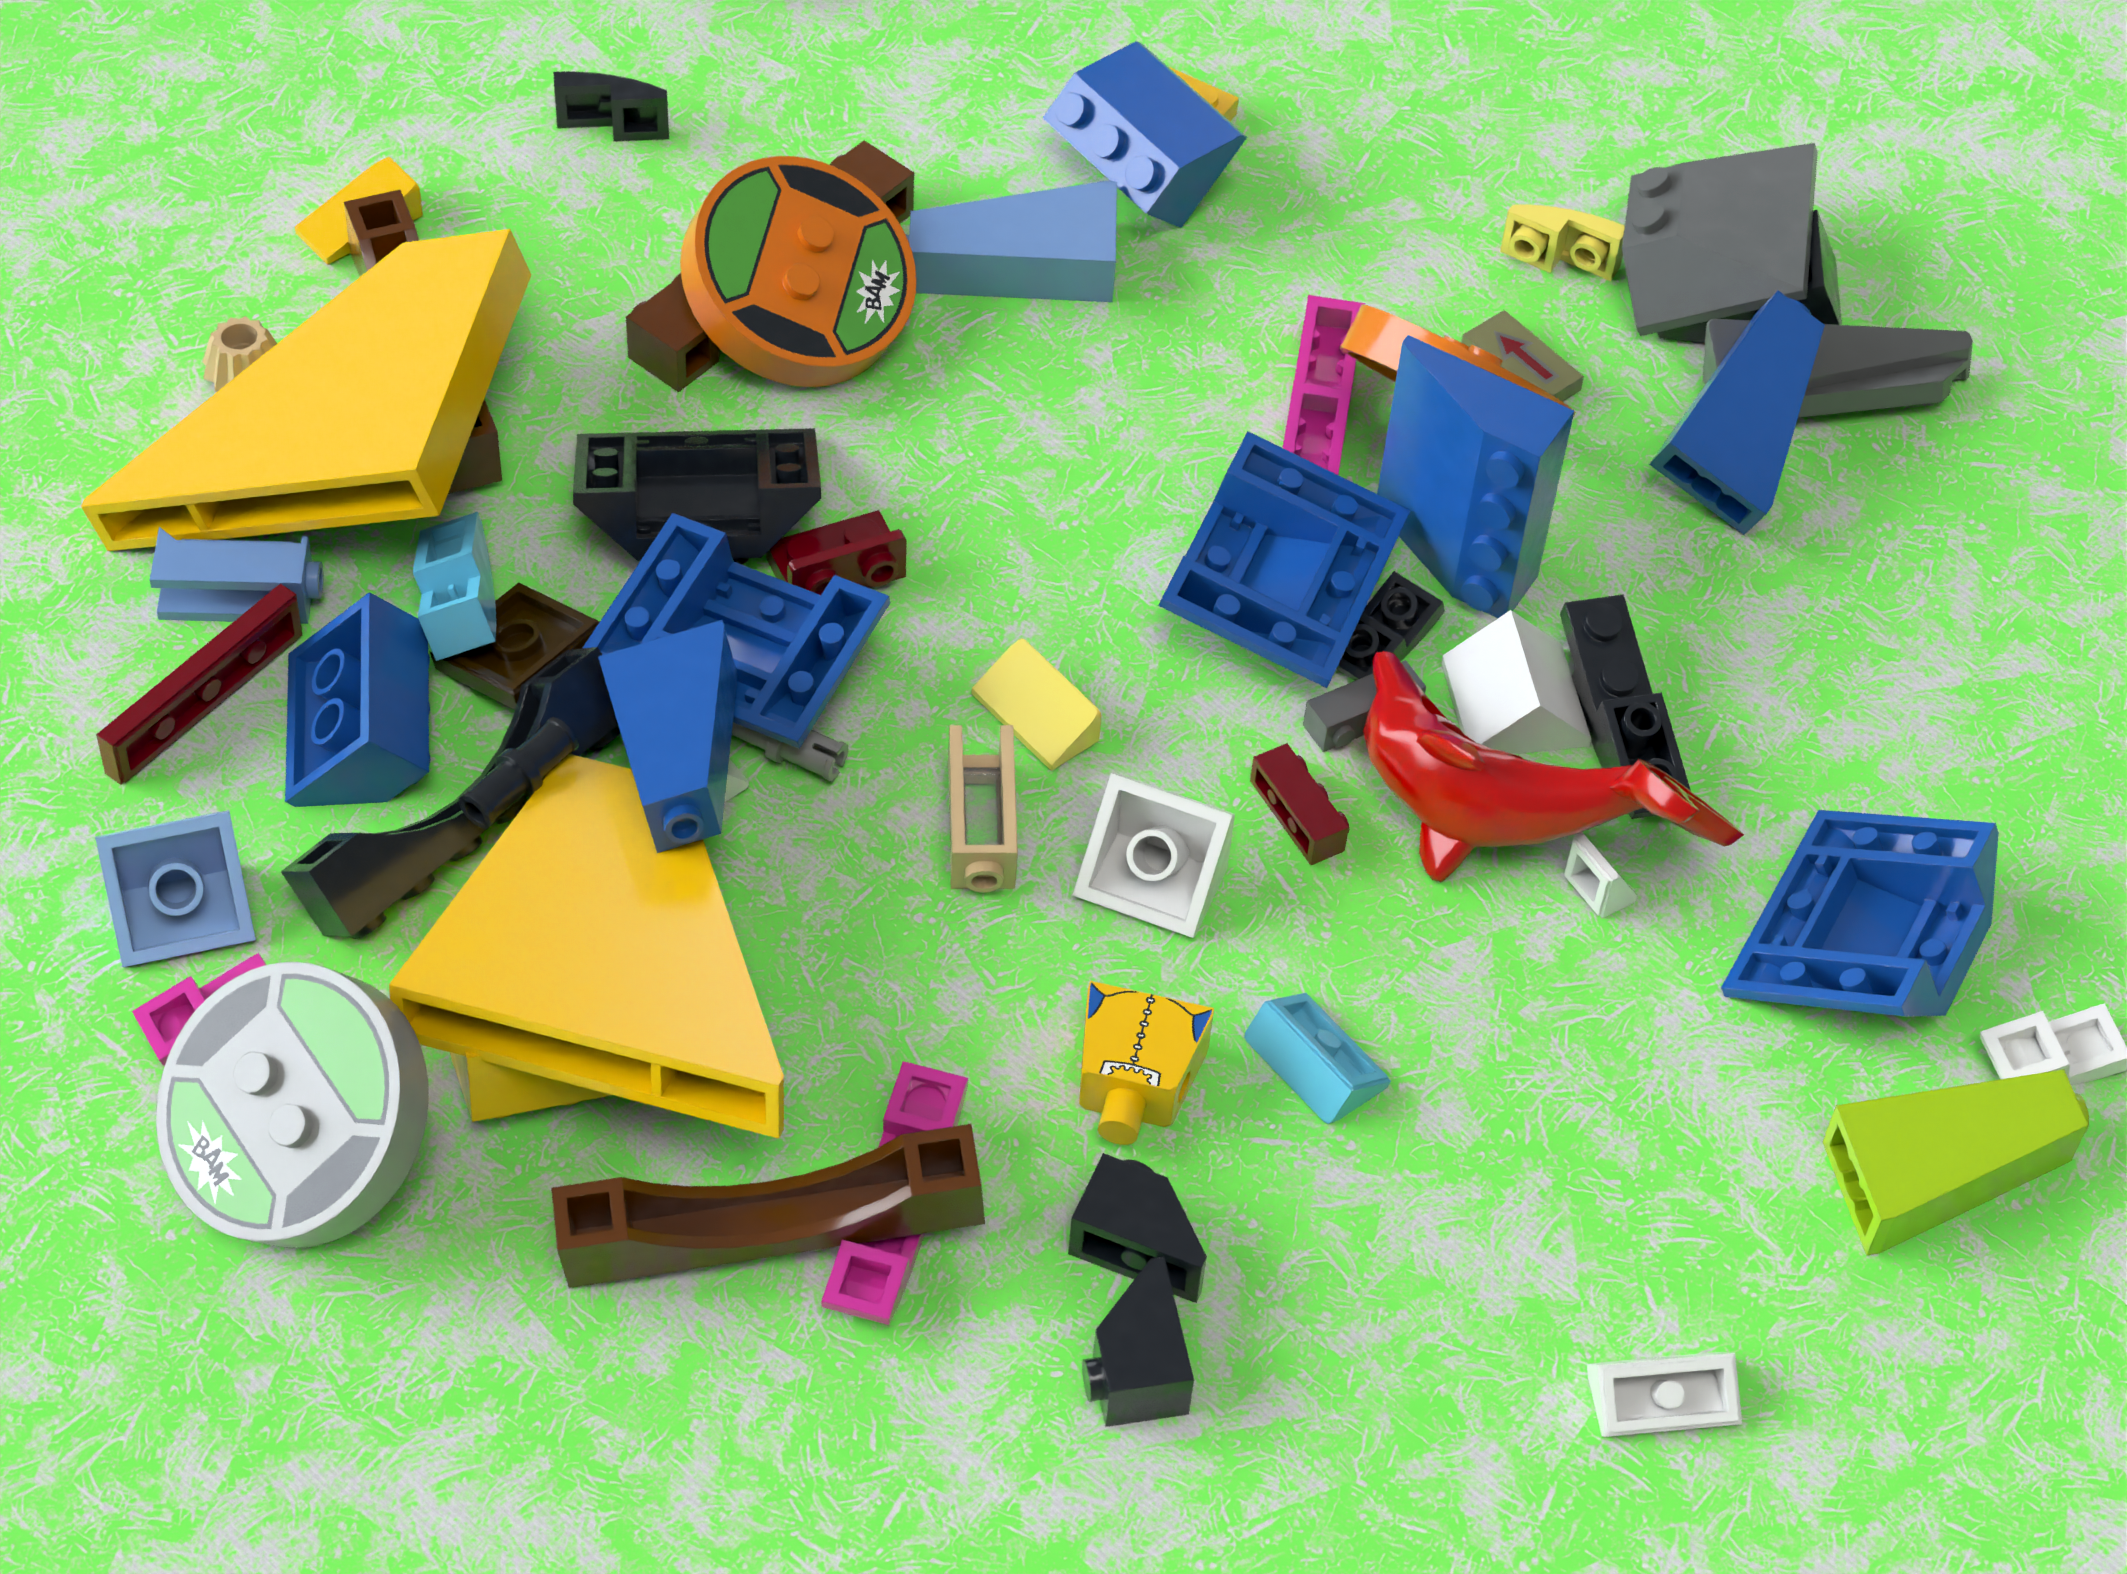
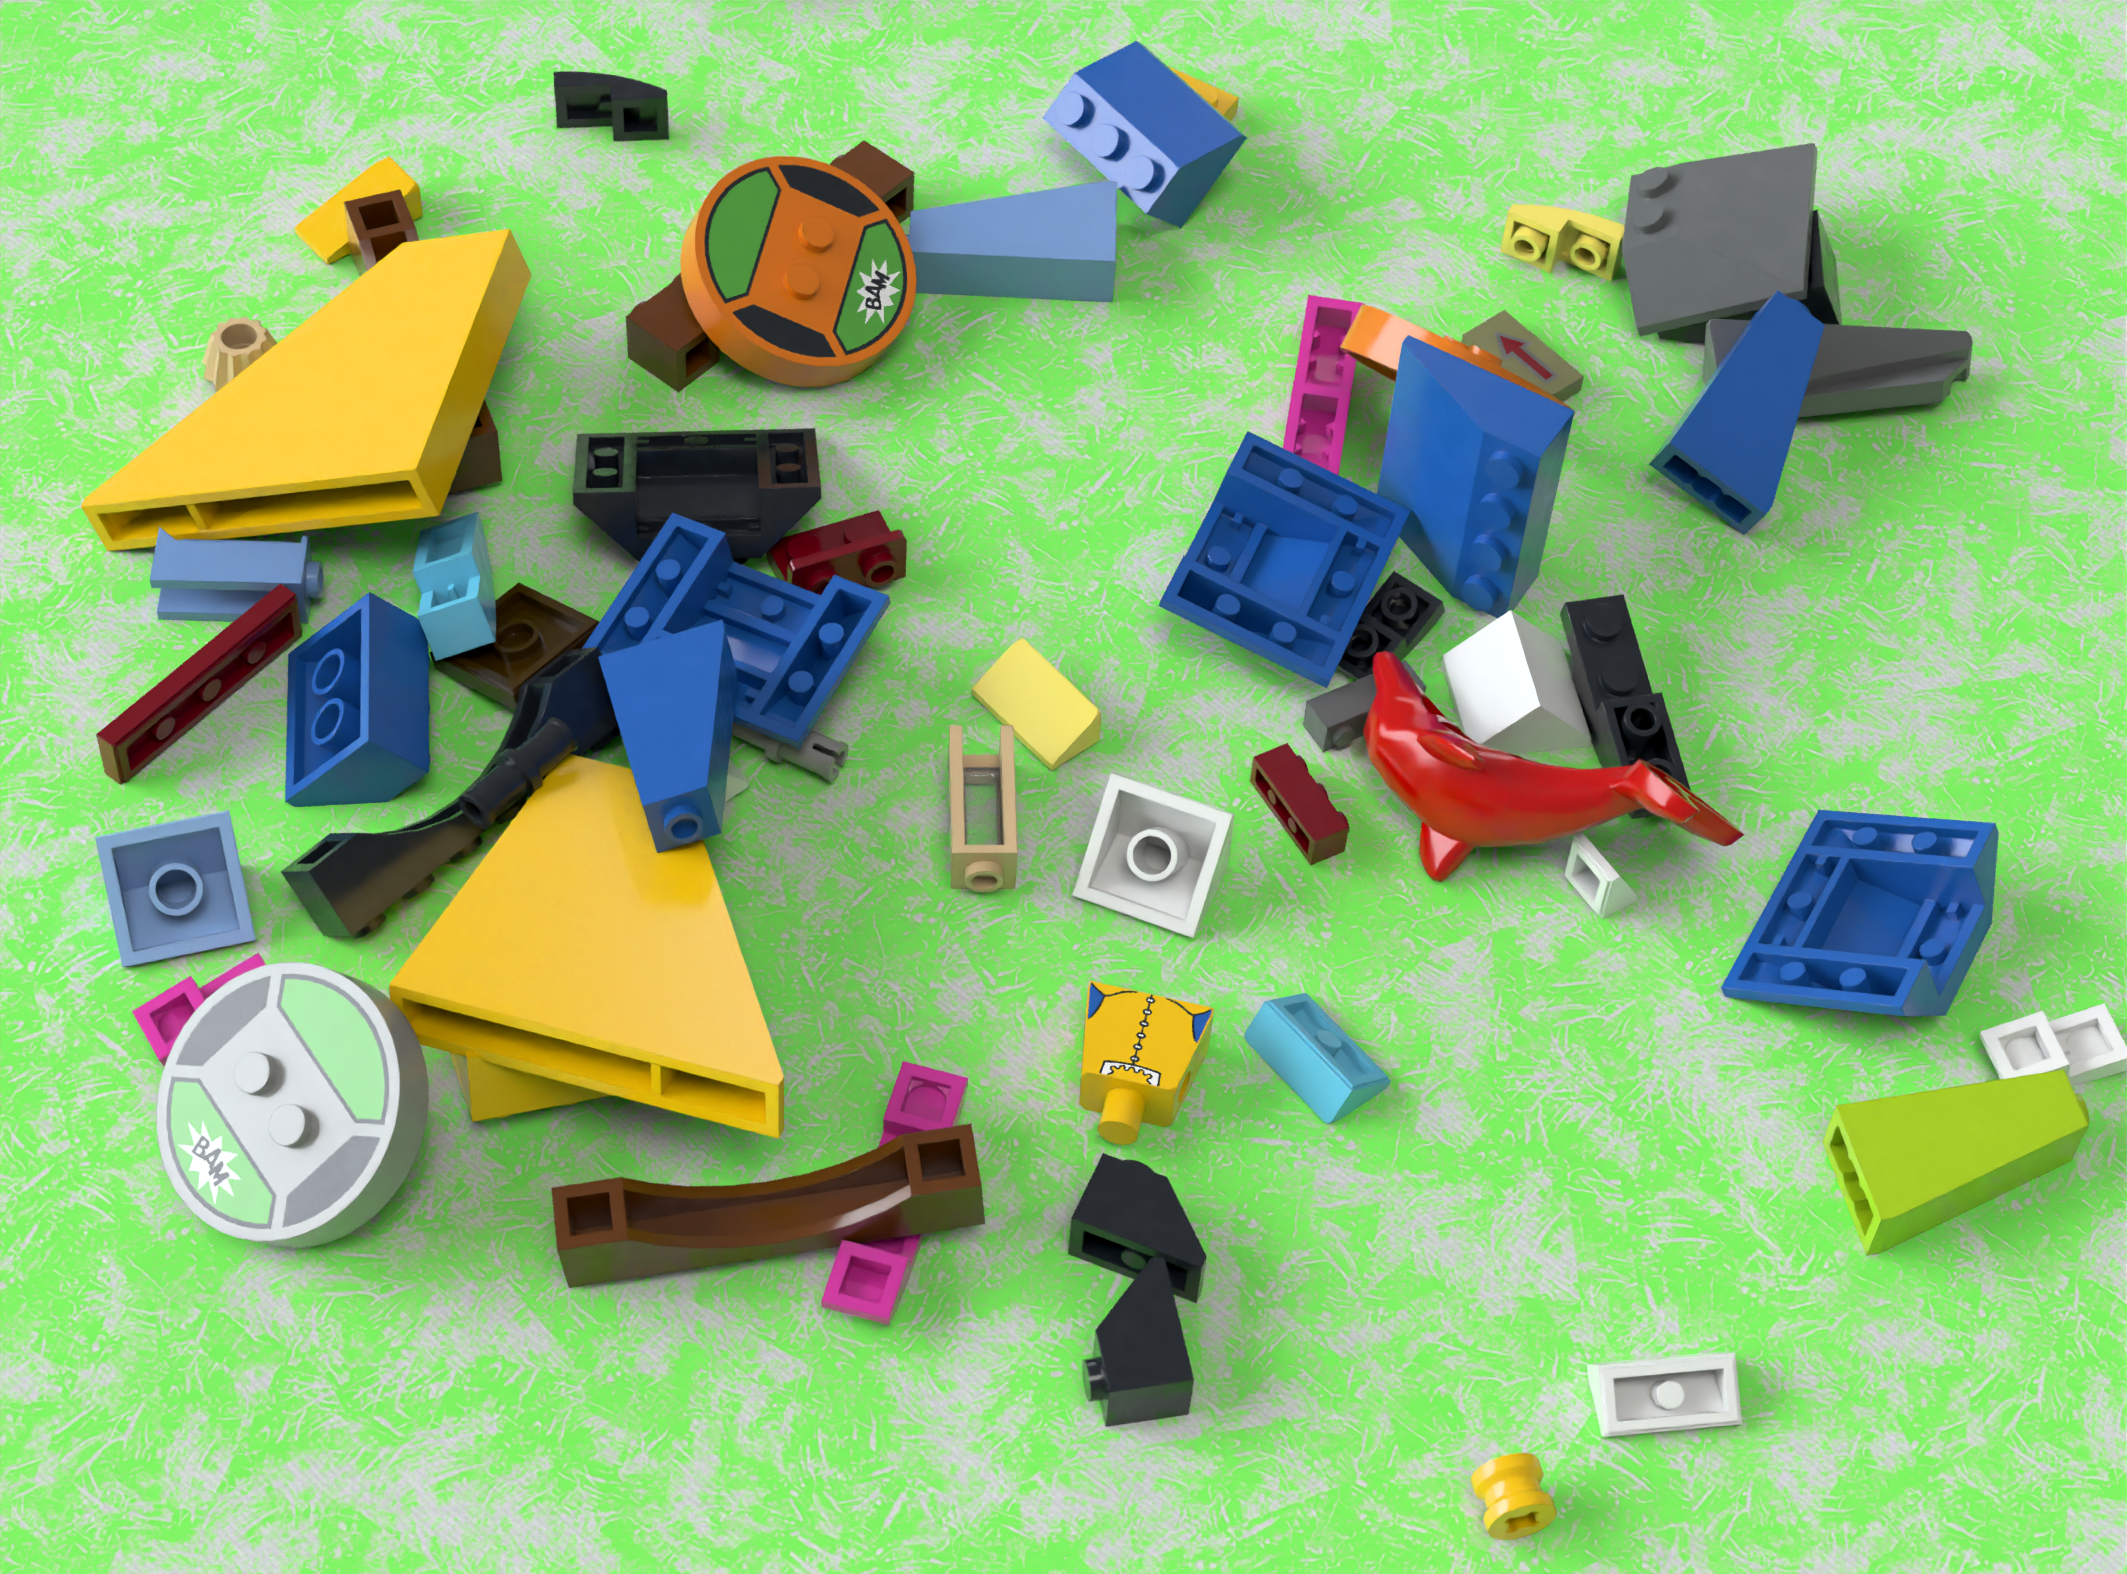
(1513, 1496): none -> yellow wheel

